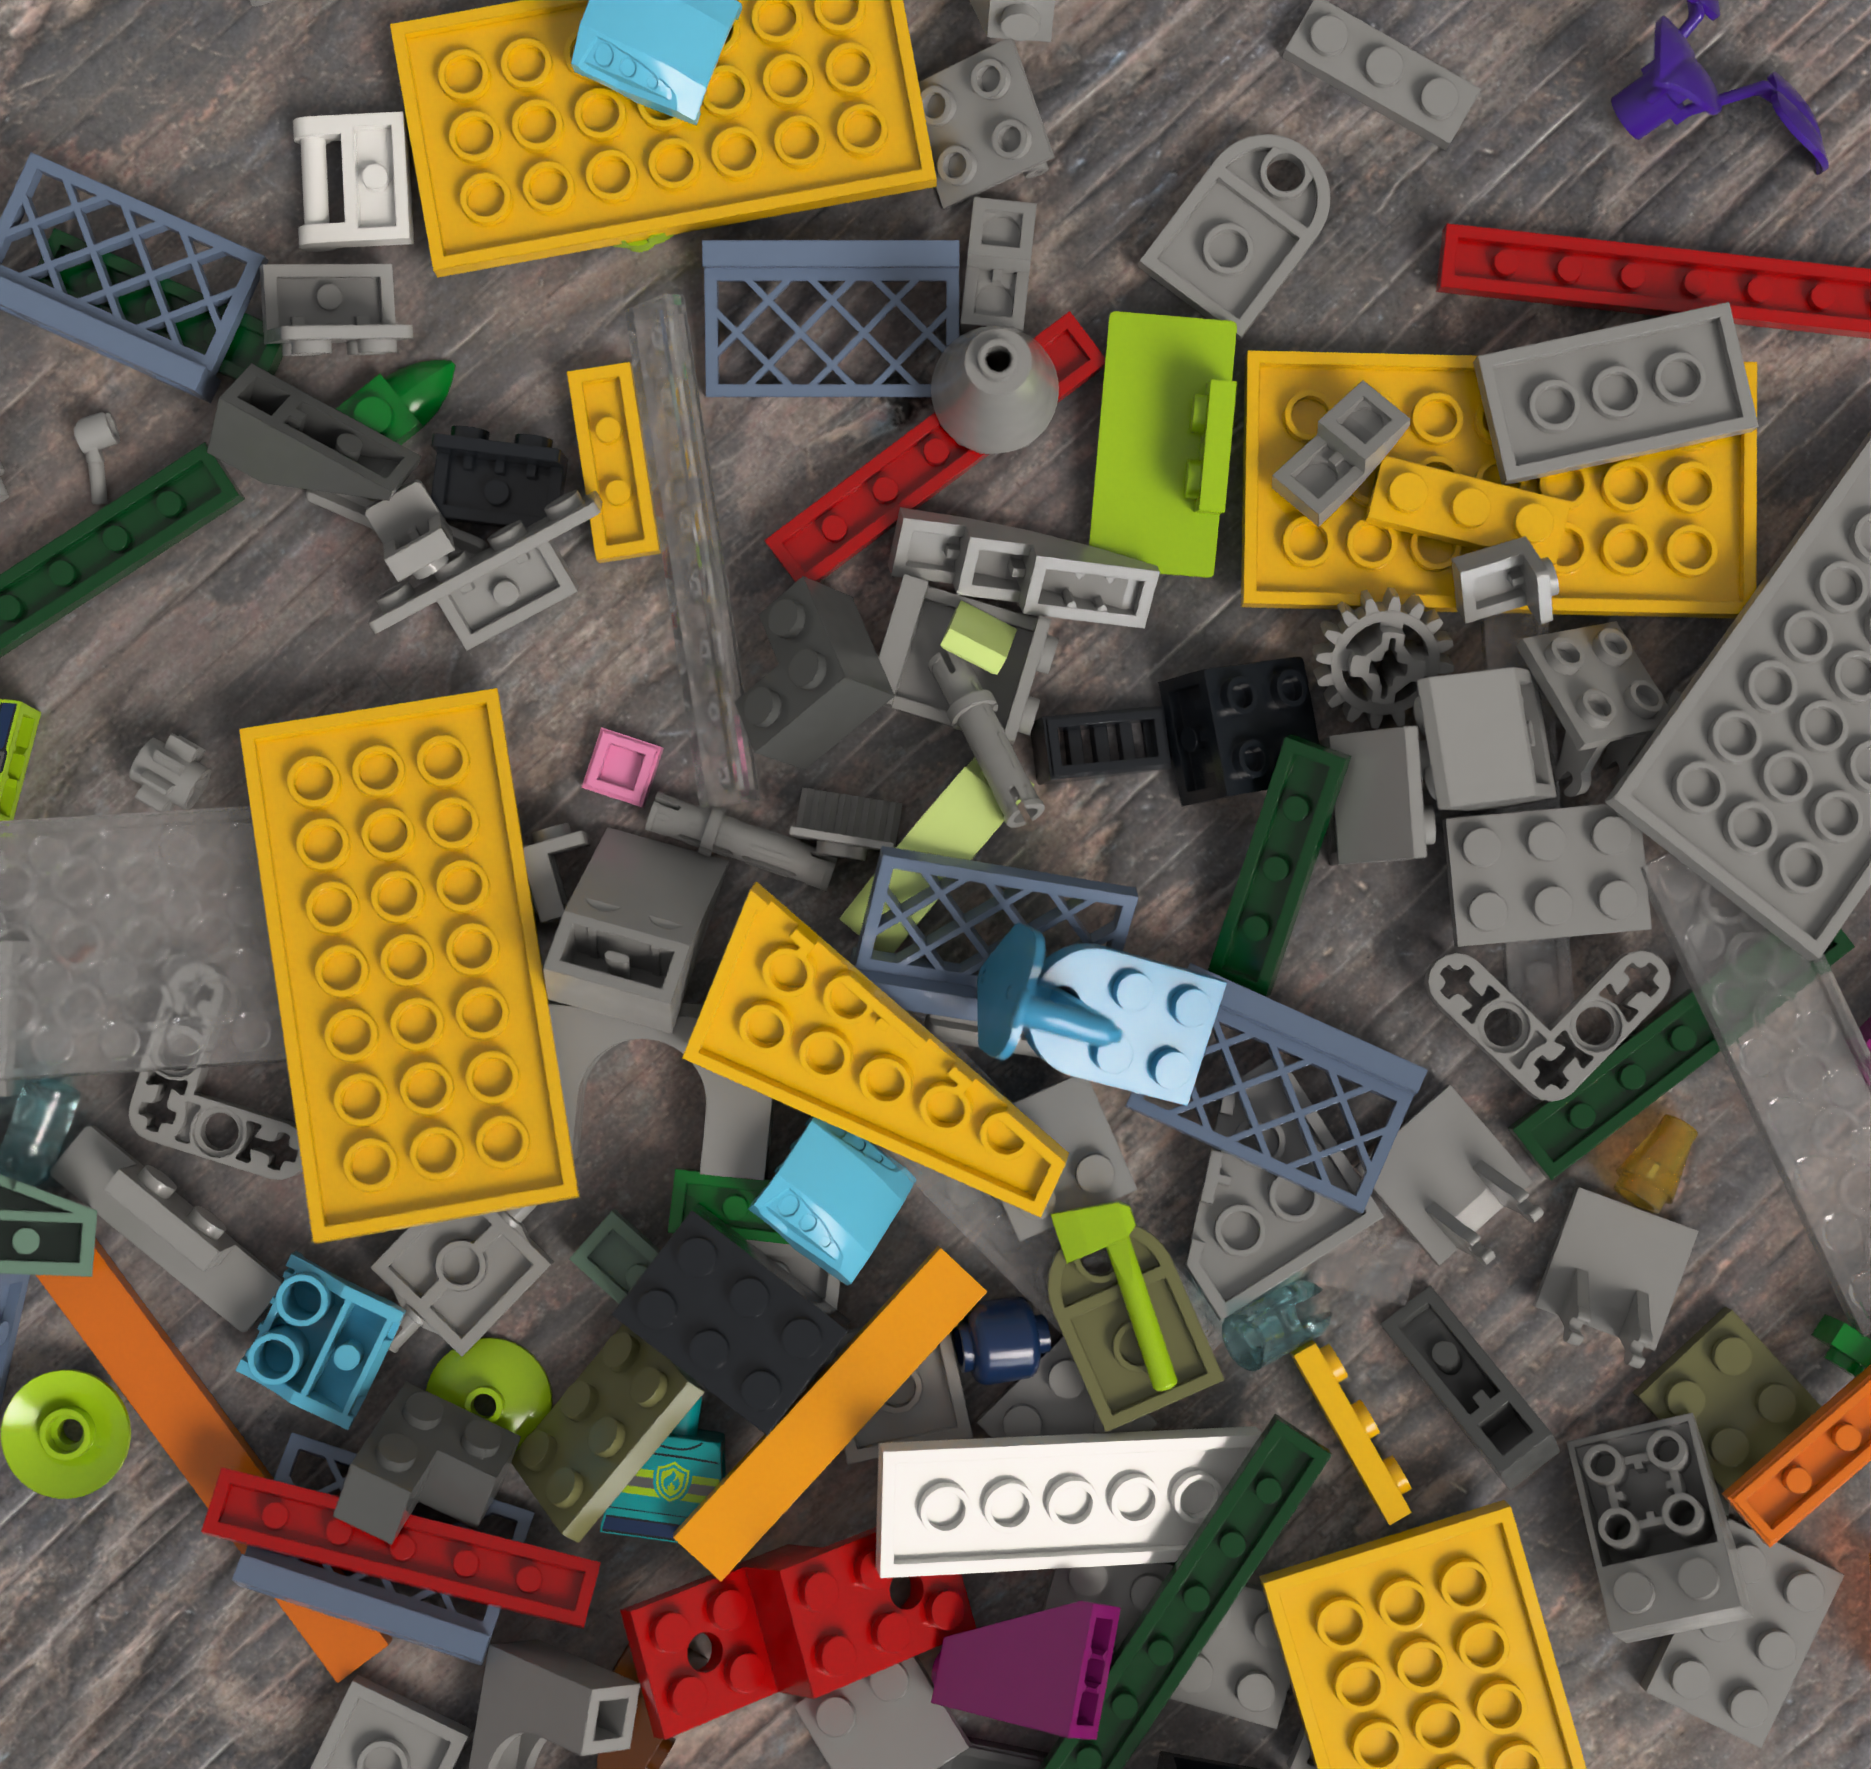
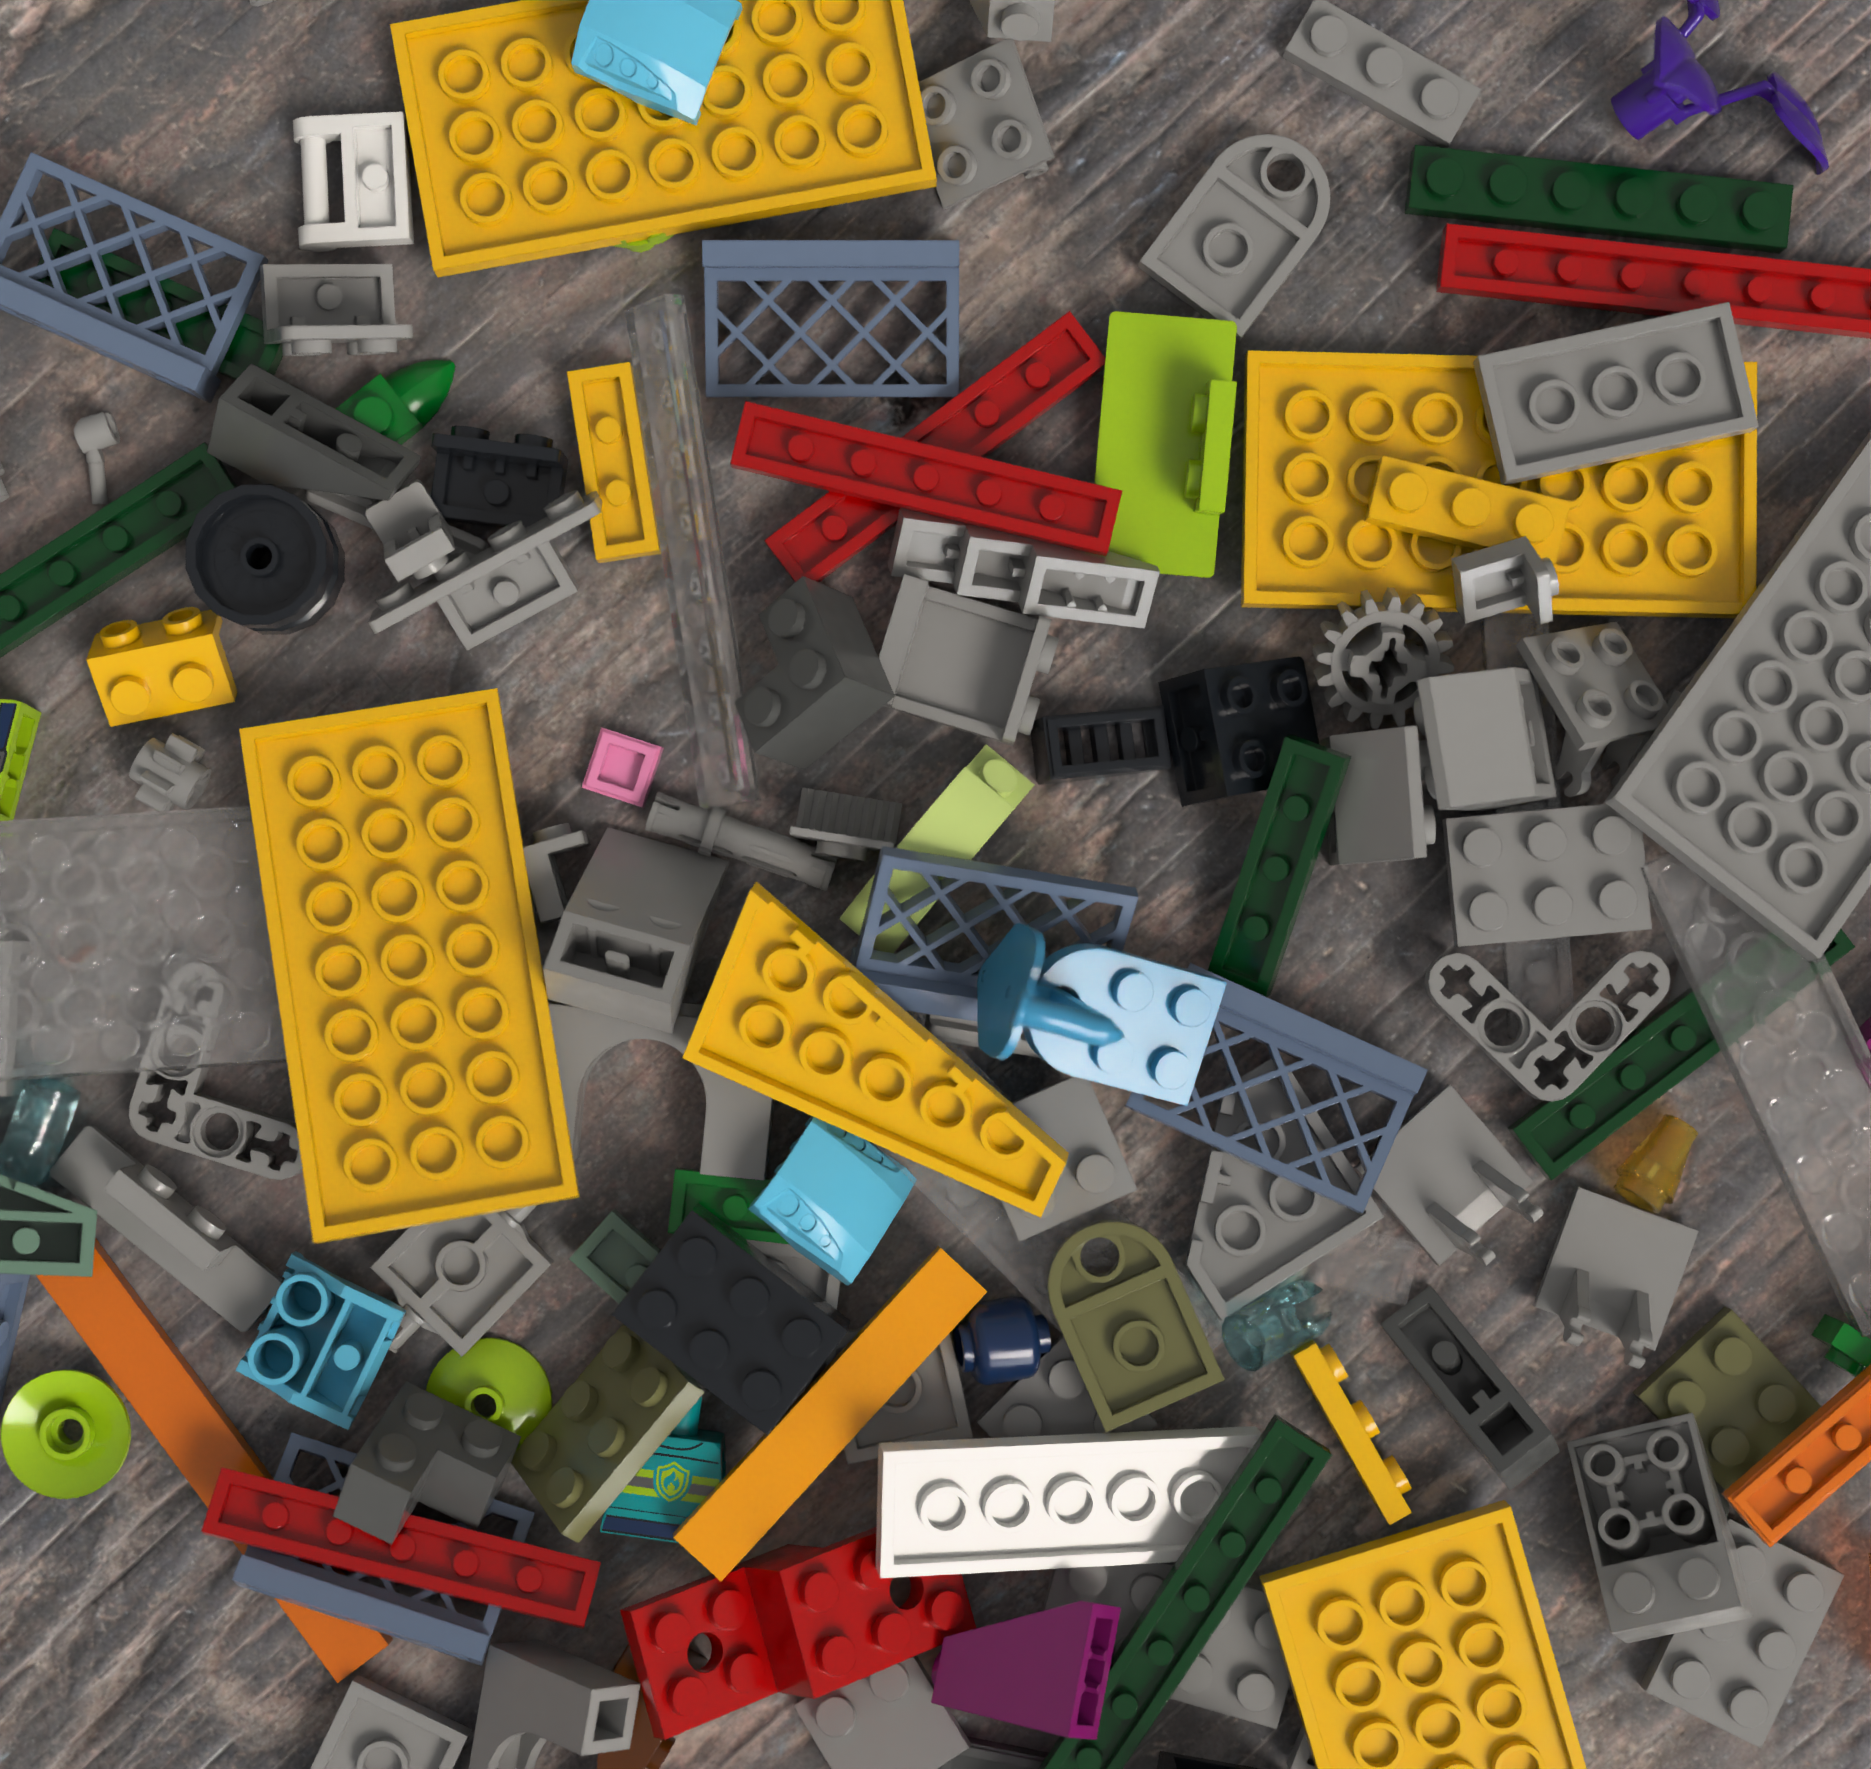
(161, 666): none -> yellow bracket
(227, 552): none -> black wheel
(926, 478): none -> red plate
(975, 715): light grey pin -> none
(978, 638): yellowish green tile -> none
(994, 390): light grey cone -> none
(998, 264): light grey slope -> none
(1109, 1226): lime piece -> none
(1342, 454): light grey slope -> none
(1598, 199): none -> dark green plate

